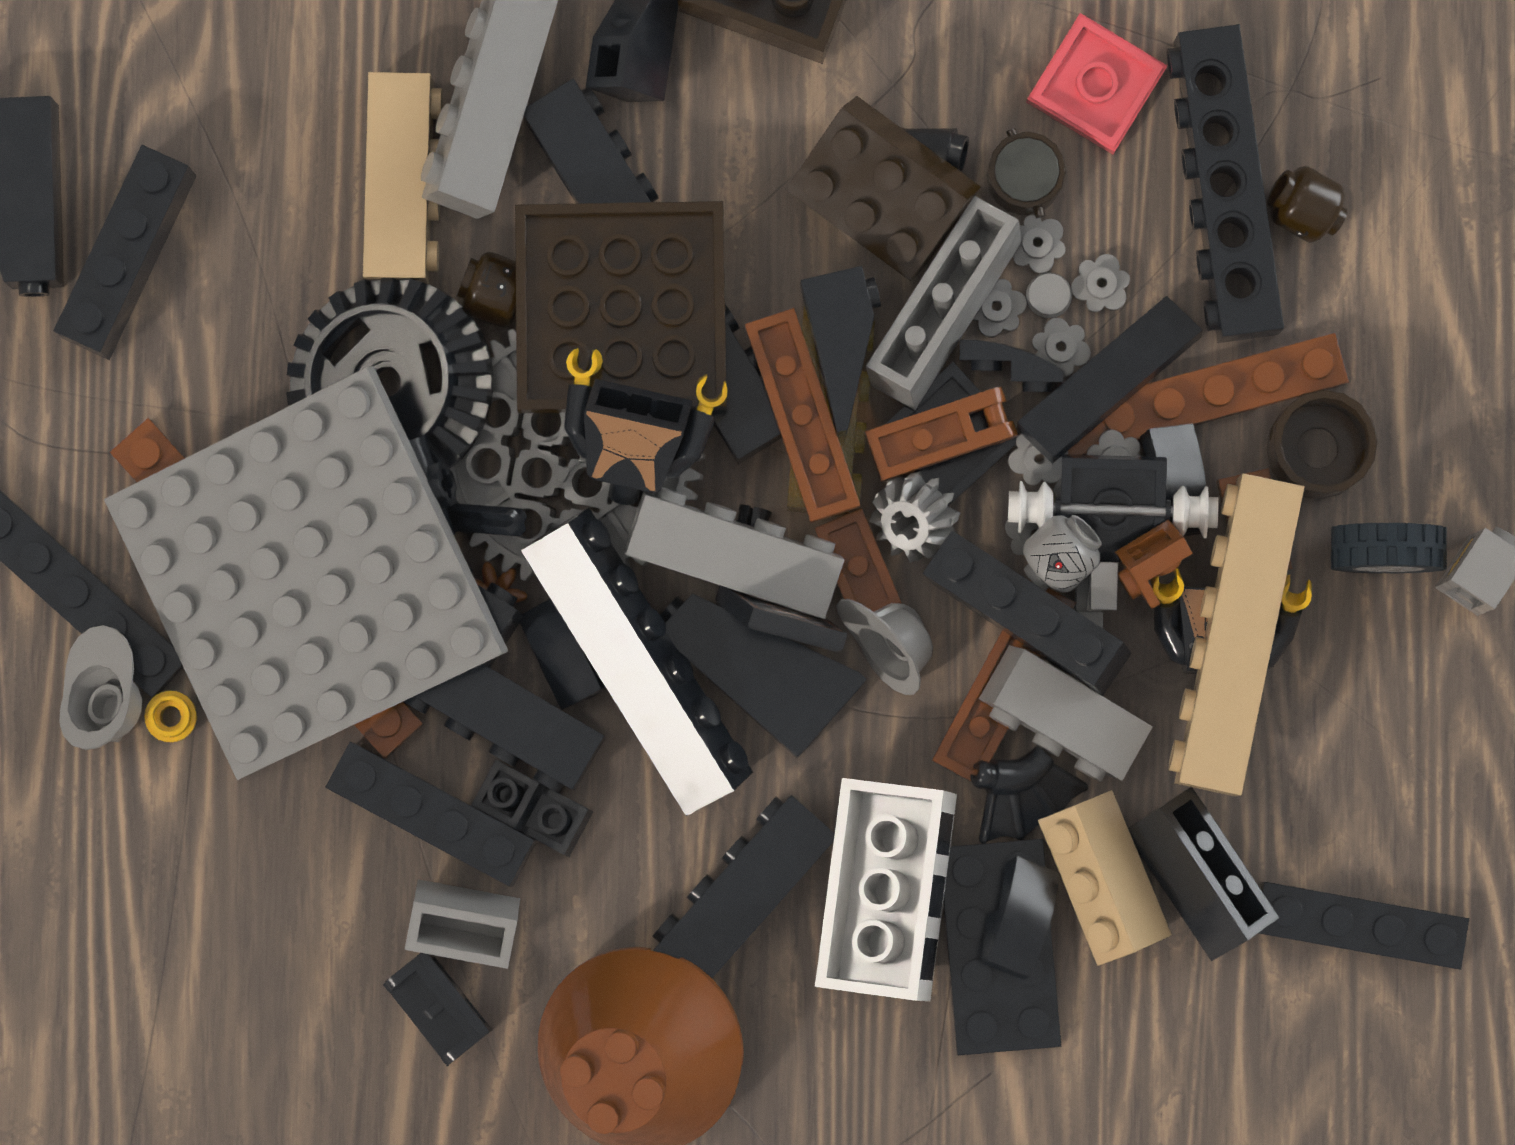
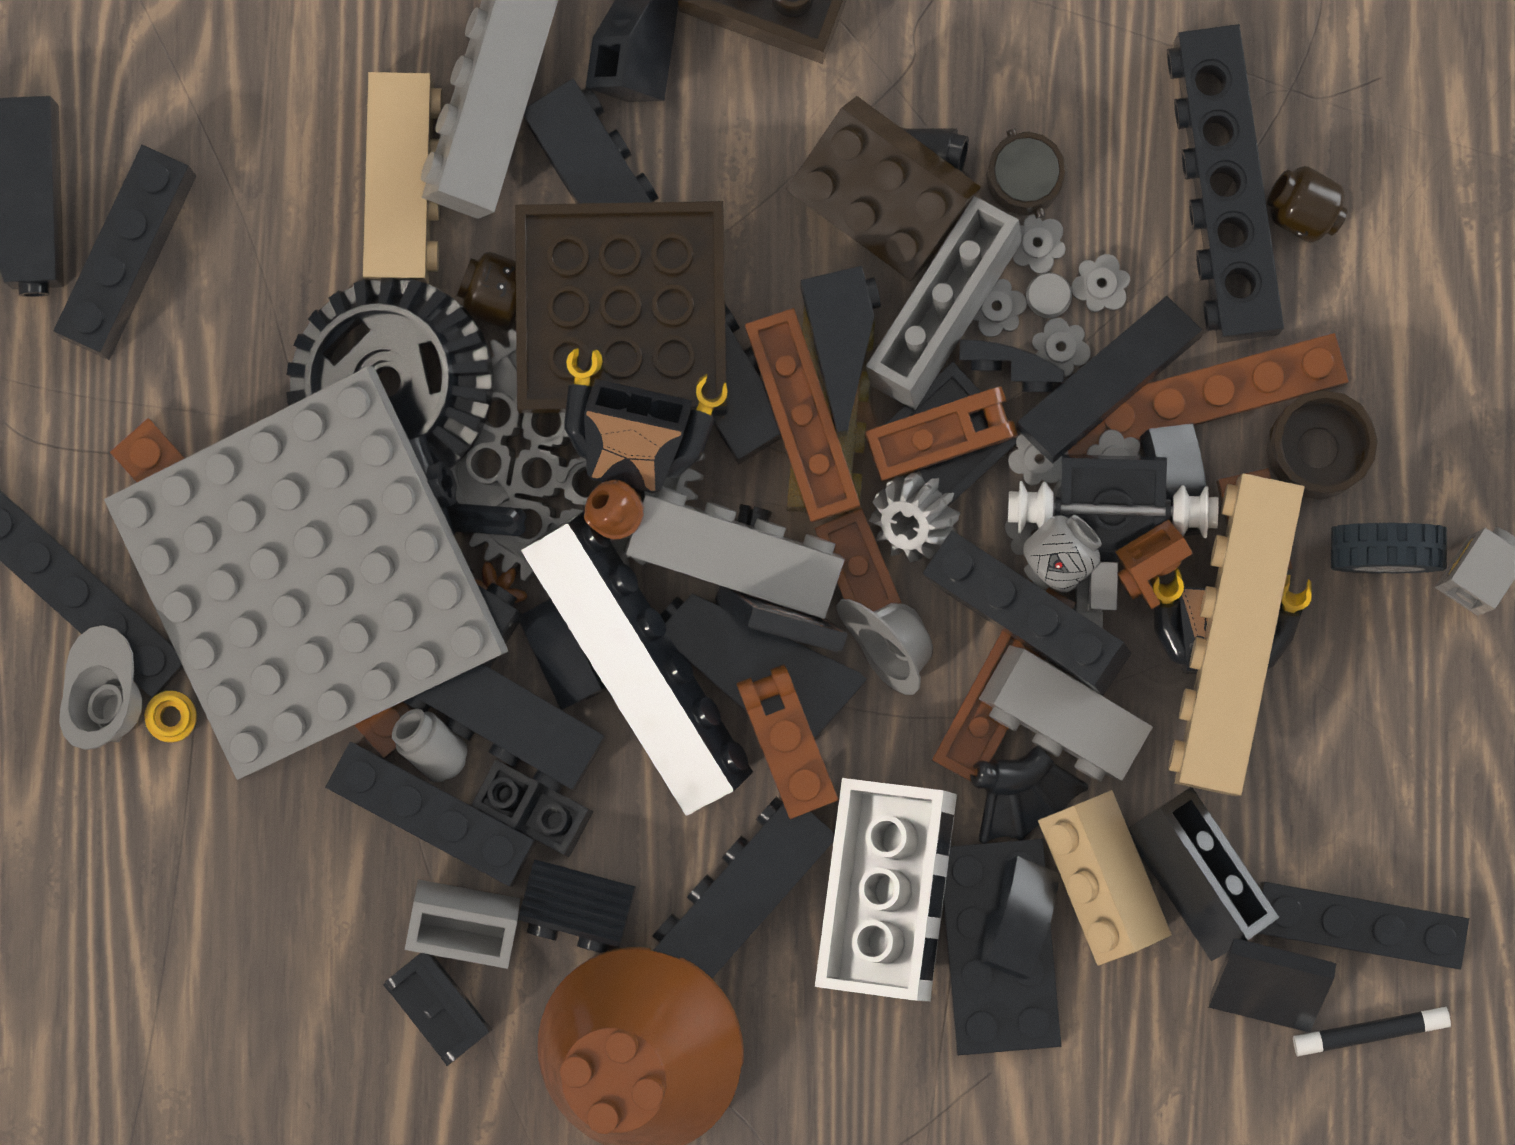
(429, 745): none -> light grey brick
(576, 905): none -> black brick
(614, 509): none -> dark orange piece
(788, 744): none -> dark orange plate
(1096, 83): coral tile -> none
(1272, 985): none -> black tile
(1371, 1031): none -> black bar

